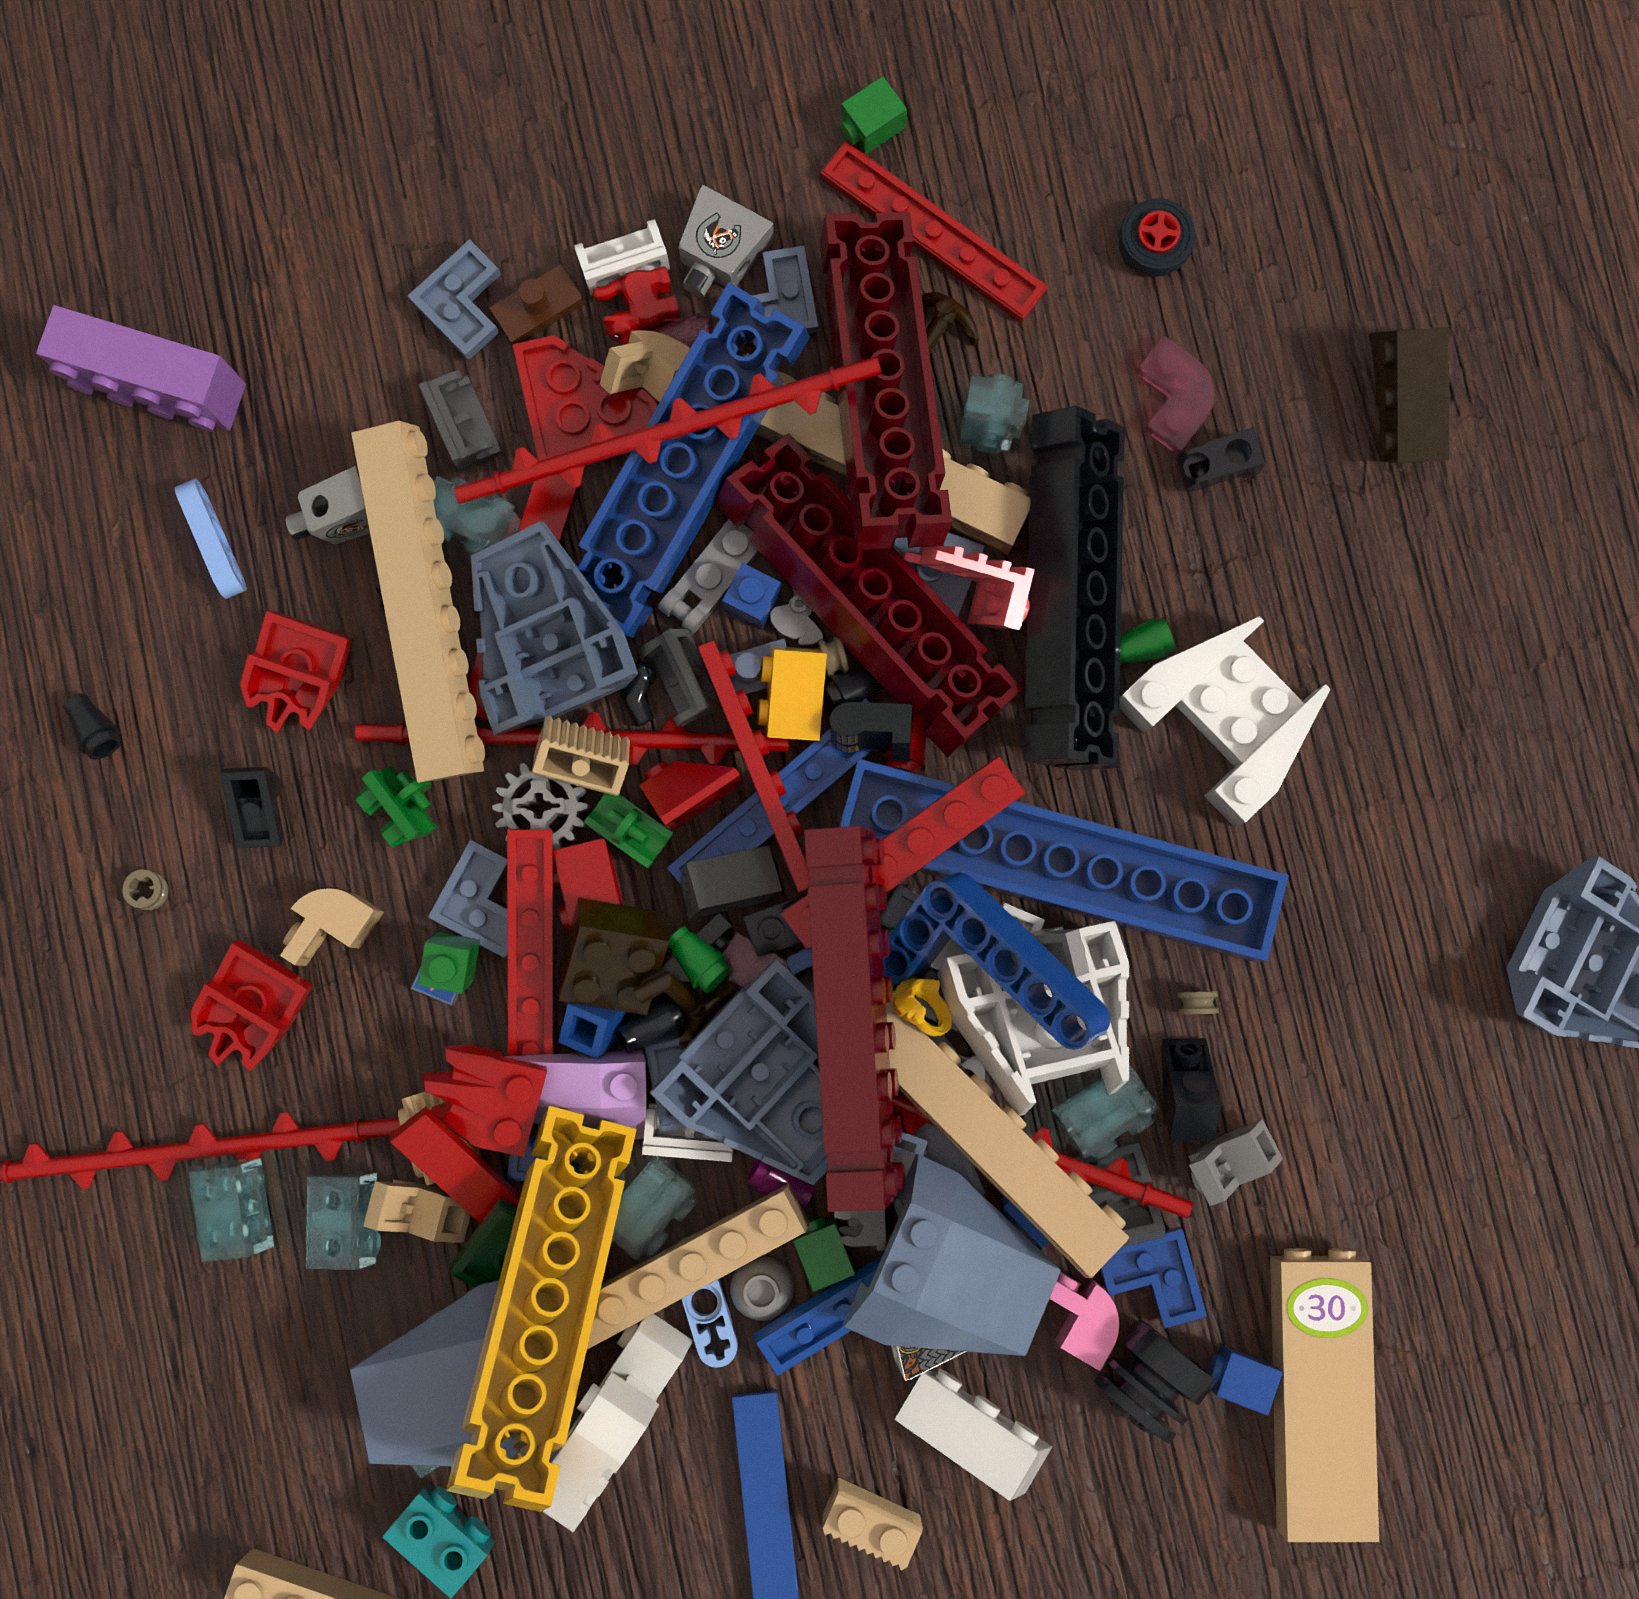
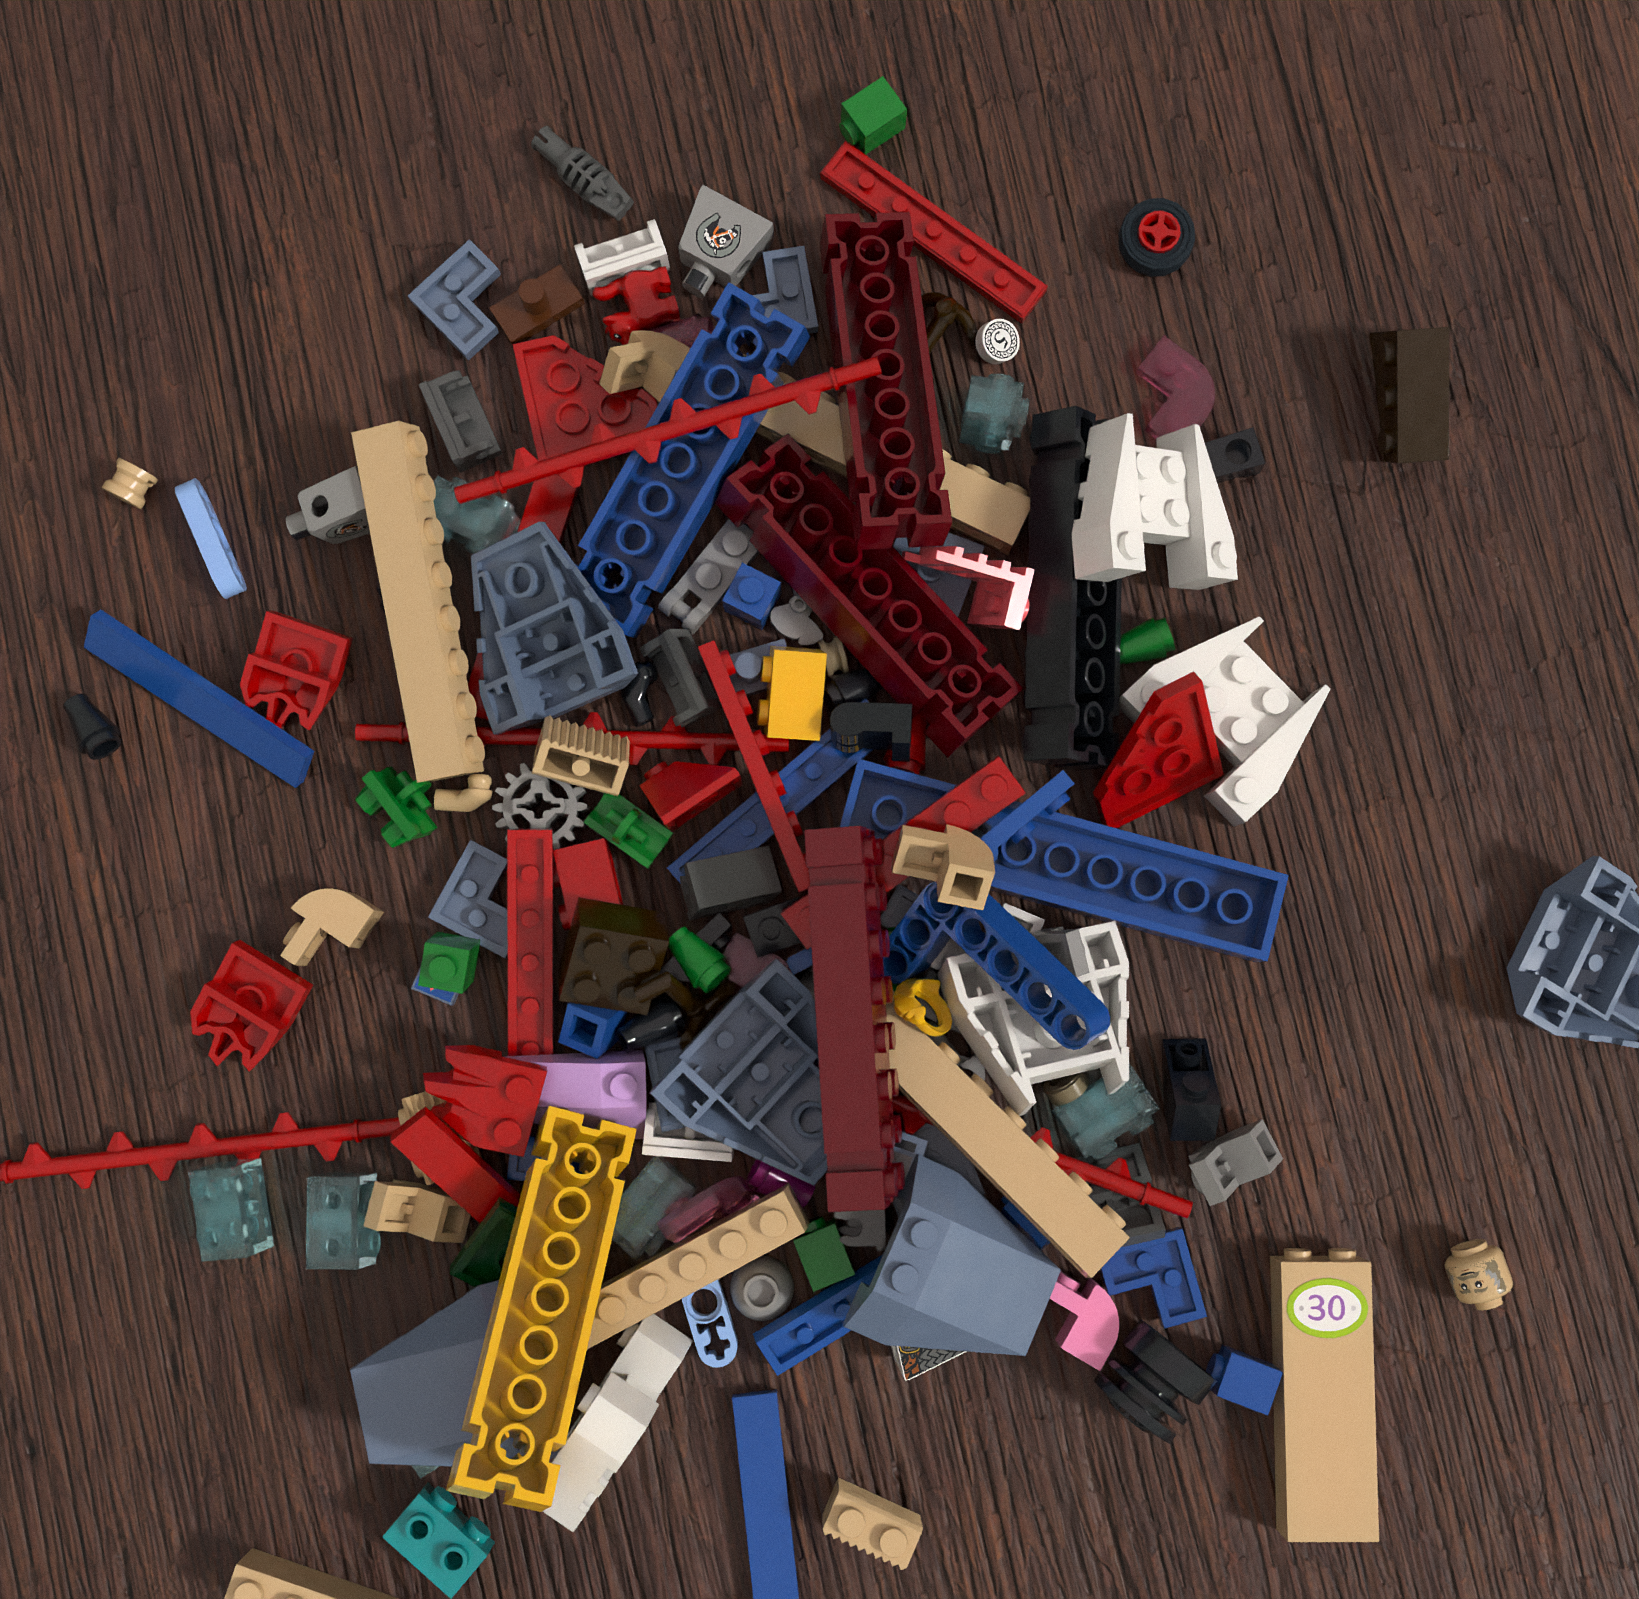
(129, 483): none -> tan wheel
(130, 890): dark tan bush -> none
(141, 369): medium lavender brick -> none
(198, 698): none -> blue tile
(253, 806): black slope -> none
(467, 799): none -> tan arm
(584, 174): none -> dark grey hinge
(714, 1202): none -> clear pink plate
(953, 859): none -> tan brick
(973, 1433): white wedge -> none
(997, 341): none -> white tile
(1019, 823): none -> blue plate
(1066, 1088): none -> dark tan tile
(1152, 498): none -> white wedge
(1162, 756): none -> red plate
(1198, 1003): dark tan bush -> none
(1478, 1274): none -> tan head

